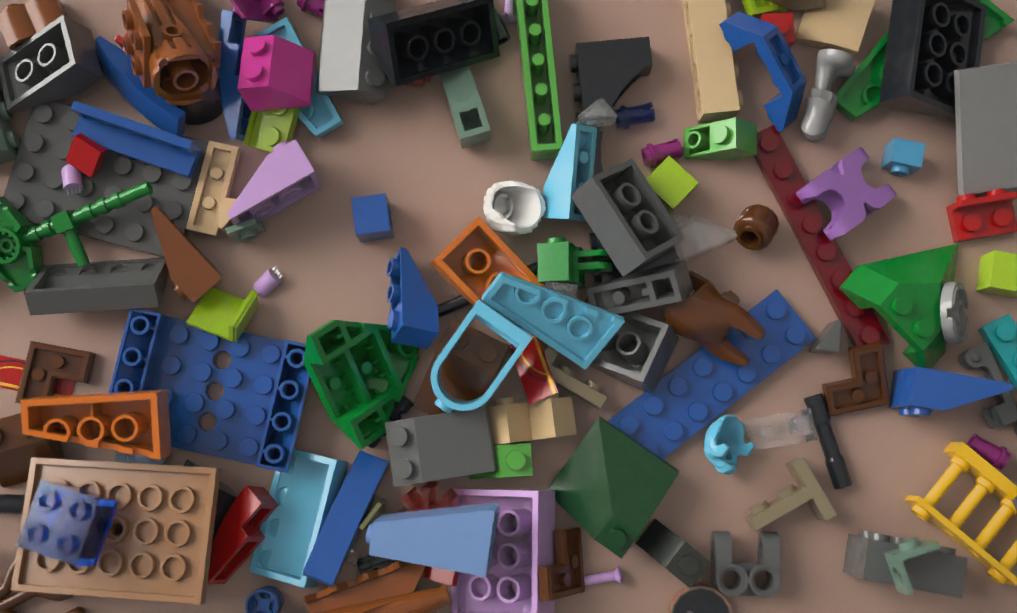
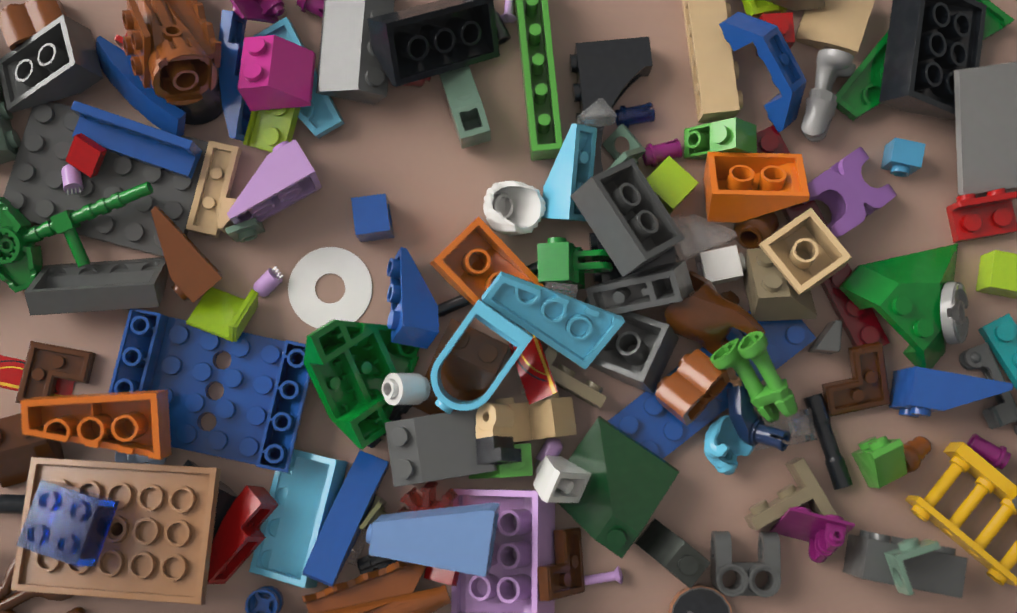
(325, 261): none -> white sticker
(405, 388): none -> white brick
(495, 435): none -> leg
(551, 447): none -> lavender piece
(560, 480): none -> white slope
(635, 150): none -> sand green bracket
(691, 386): none -> dark orange brick
(721, 264): none -> white brick
(747, 421): none -> dark blue arm
(752, 184): none -> orange slope
(767, 398): none -> bright green piece
(771, 294): none -> dark tan slope
(805, 252): none -> tan slope
(821, 531): none -> magenta hinge
(880, 460): none -> bright green slope
(915, 452): none -> dark orange piece

